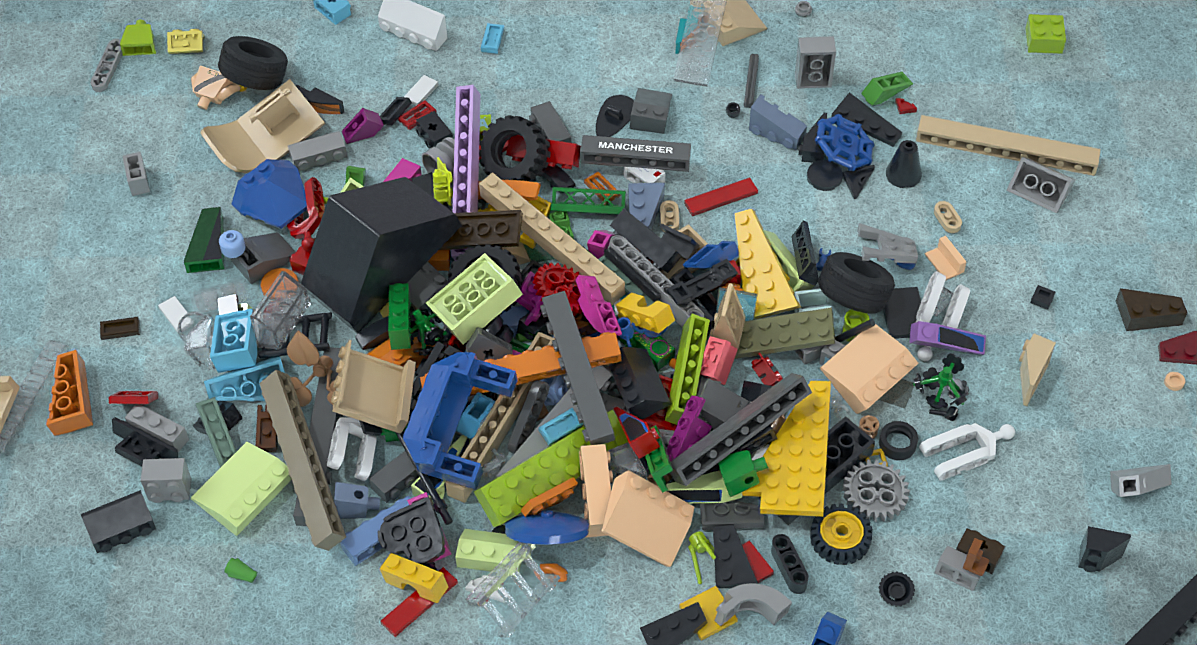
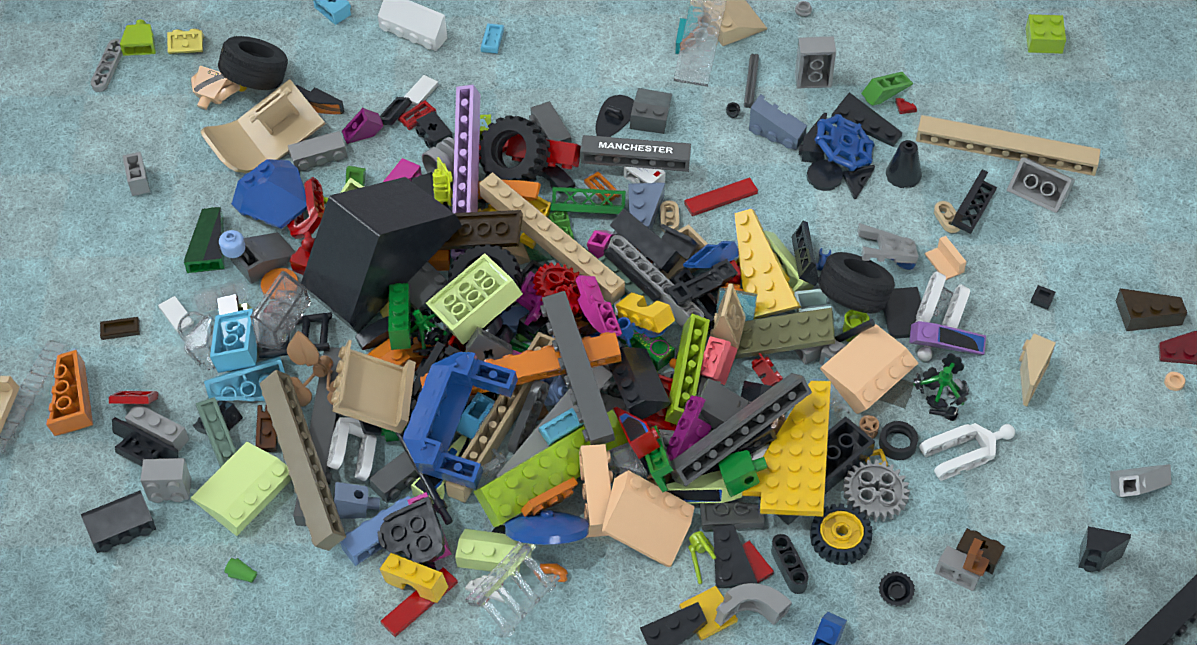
(970, 203): none -> black fence

